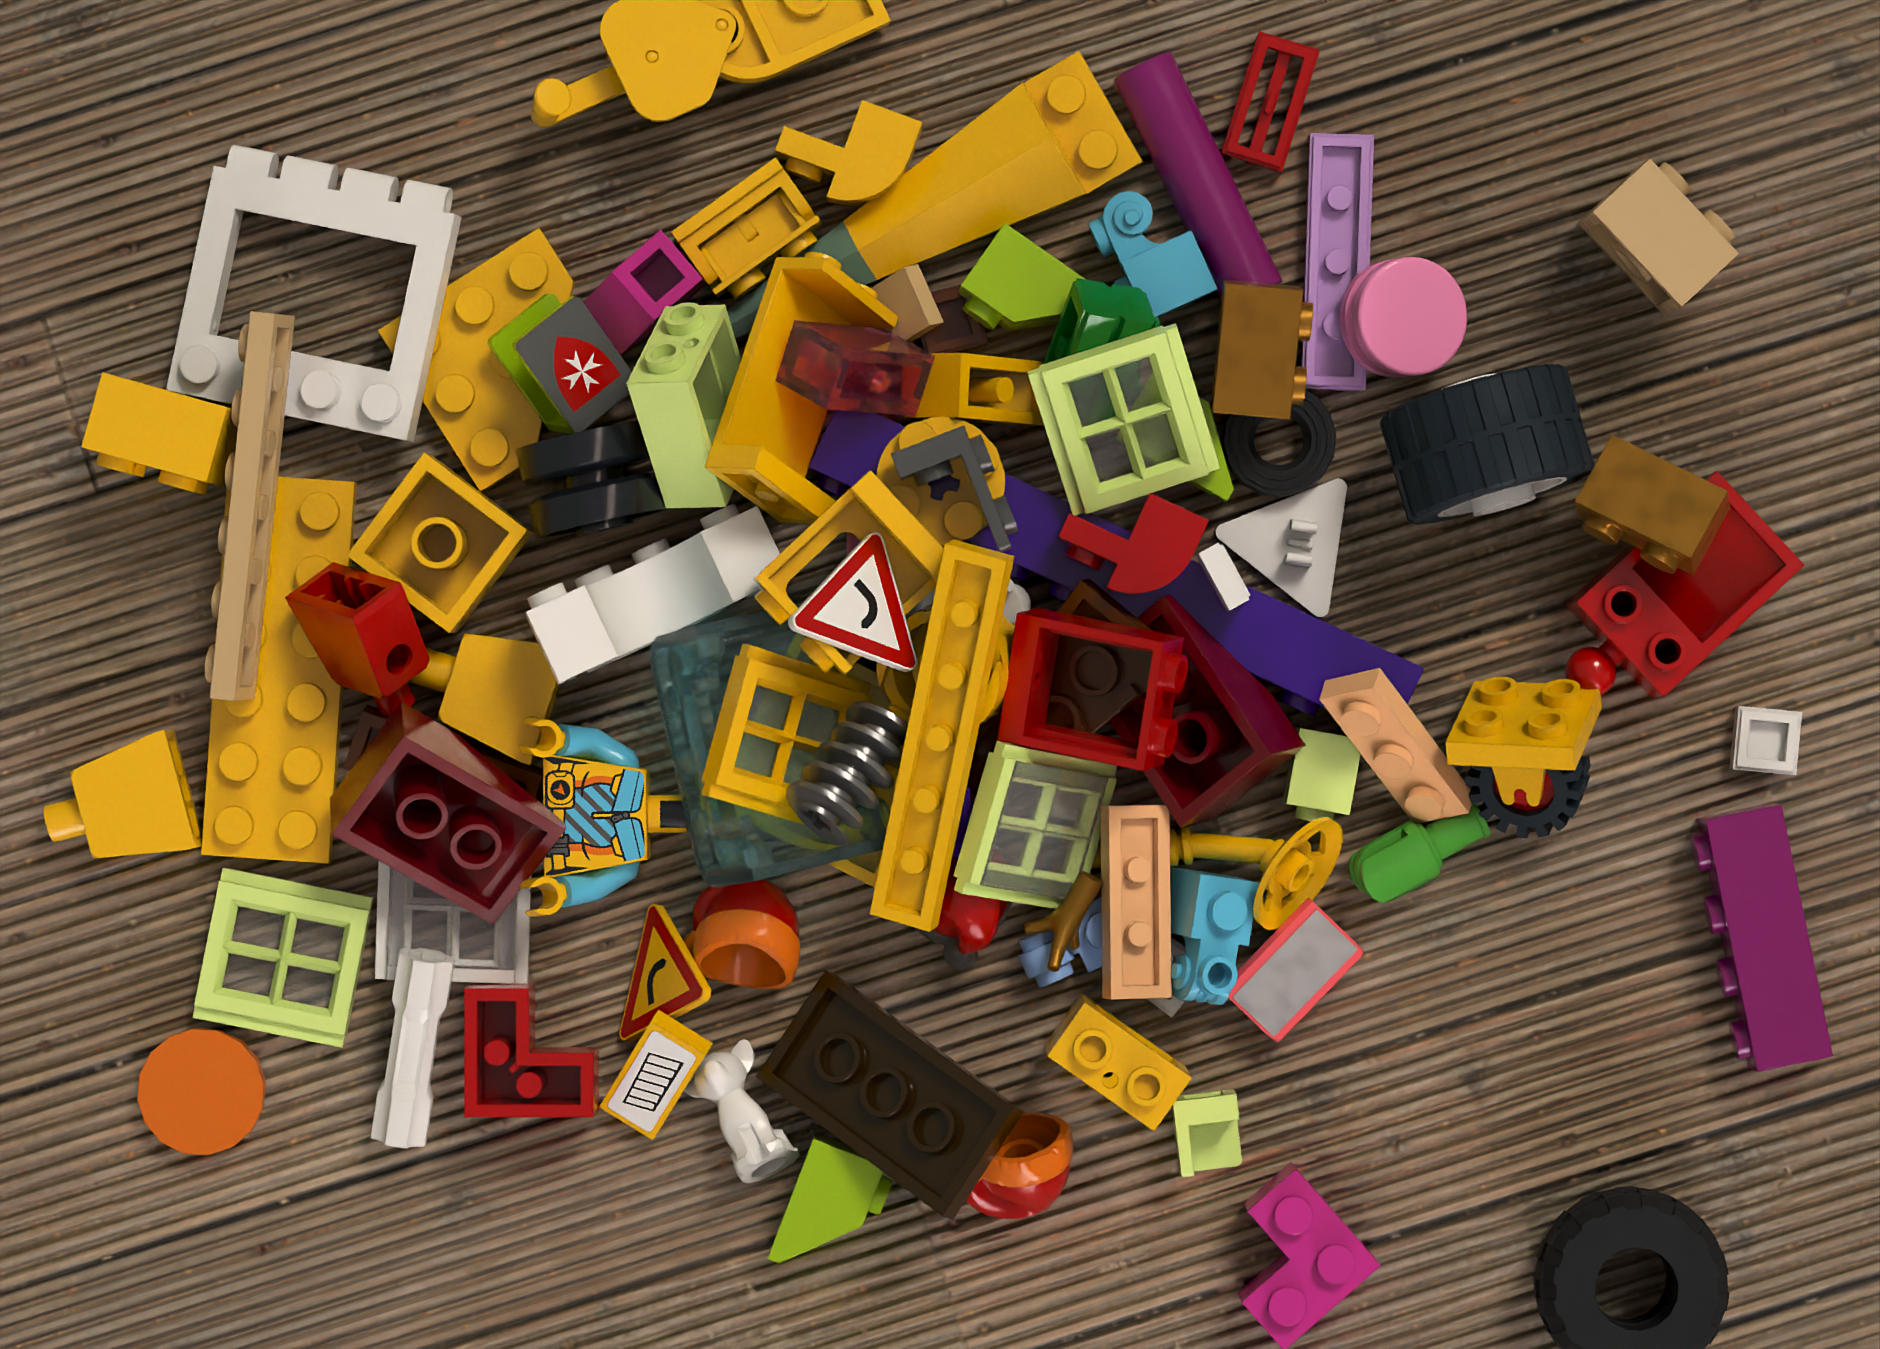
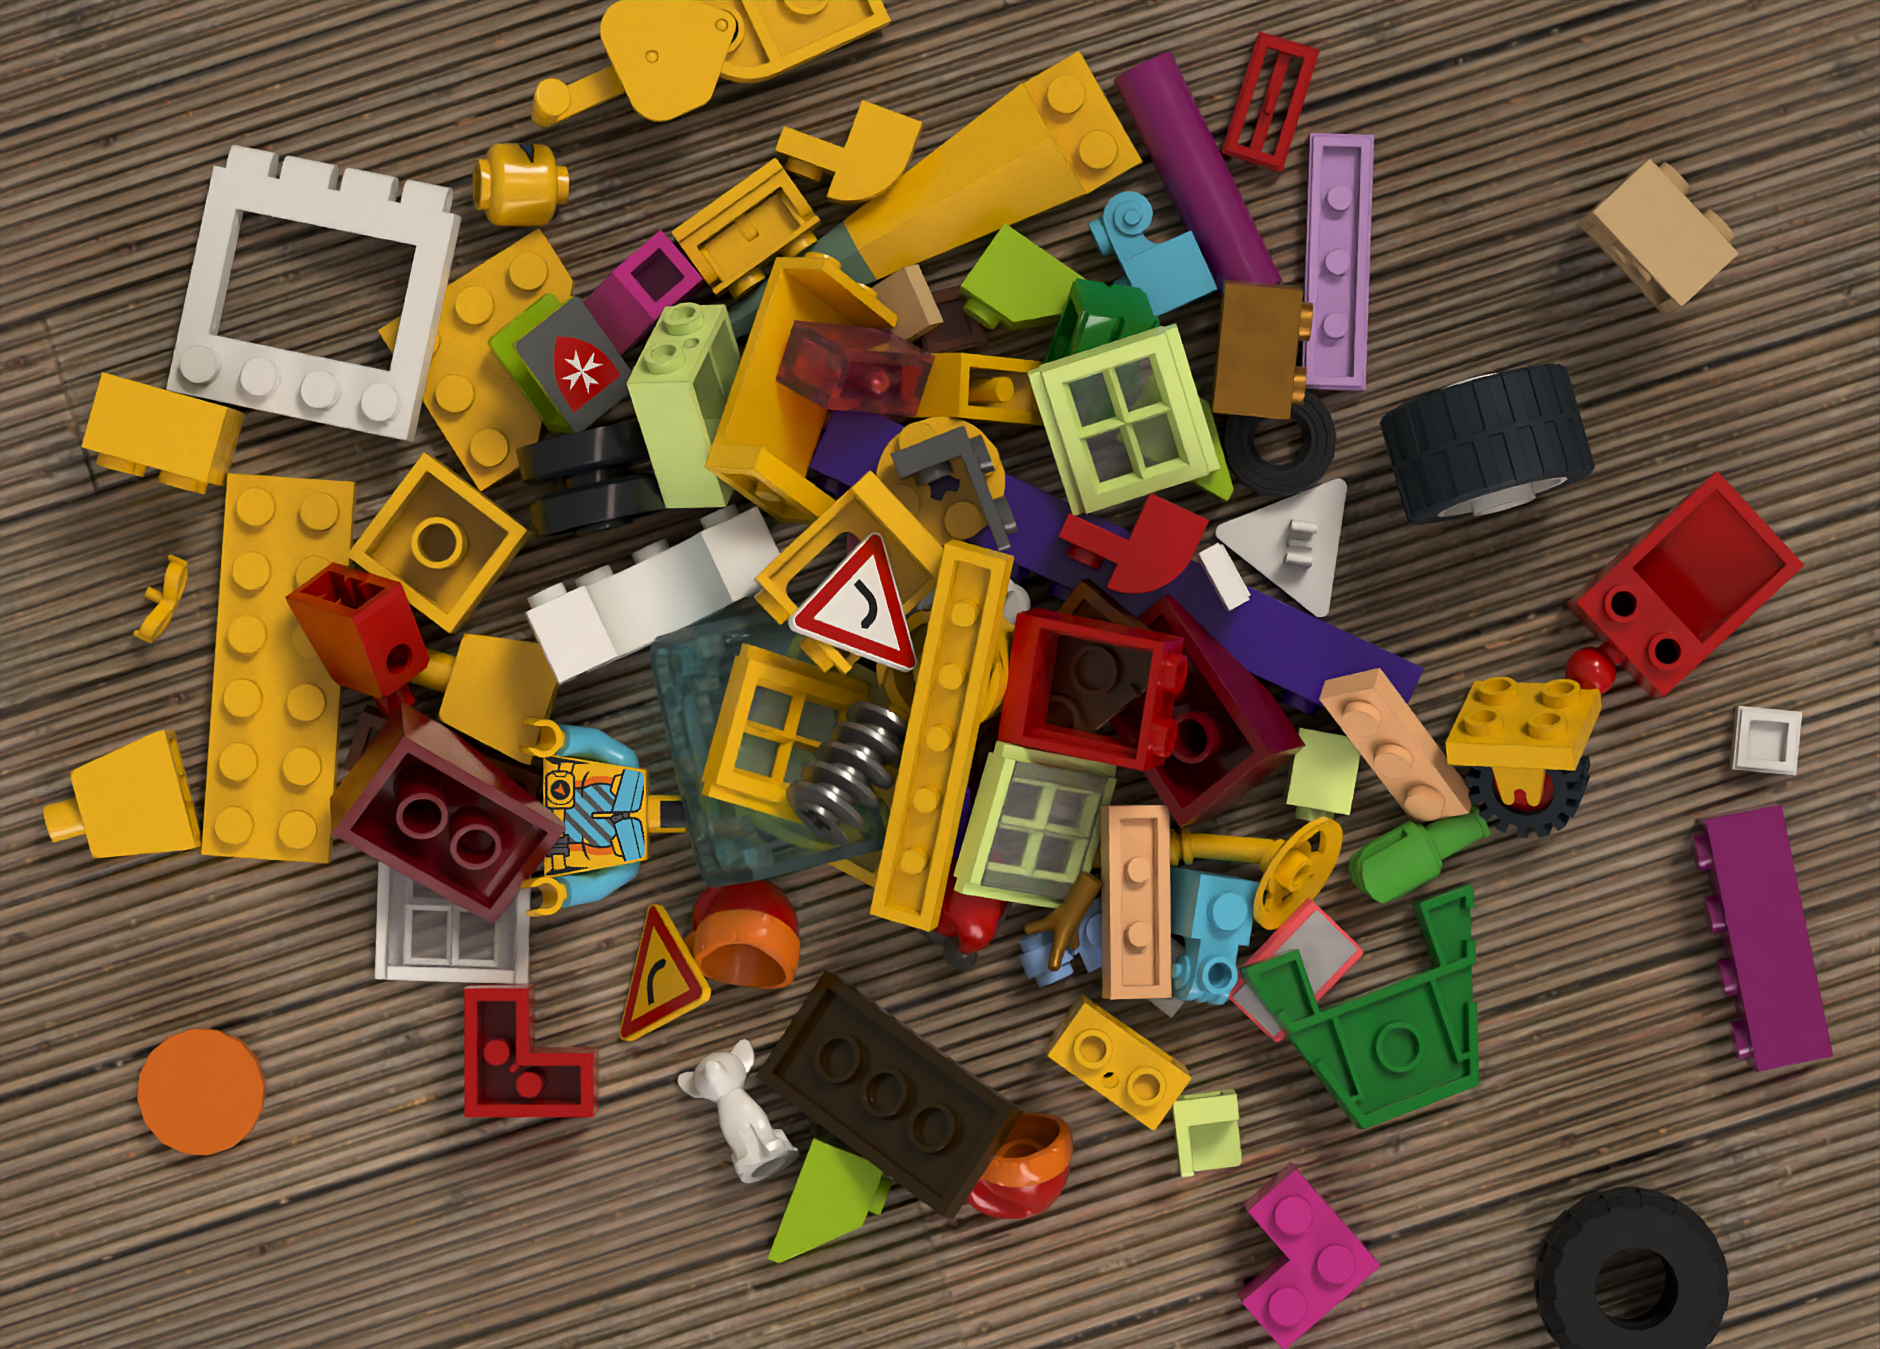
(167, 601): none -> yellow piece
(248, 529): tan plate -> none
(283, 957): yellowish green piece -> none
(419, 1002): white axle -> none
(519, 184): none -> yellow head
(655, 1074): tile -> none
(1395, 1042): none -> green wing
(1403, 317): bright pink head -> none
(1651, 506): pearl gold brick -> none

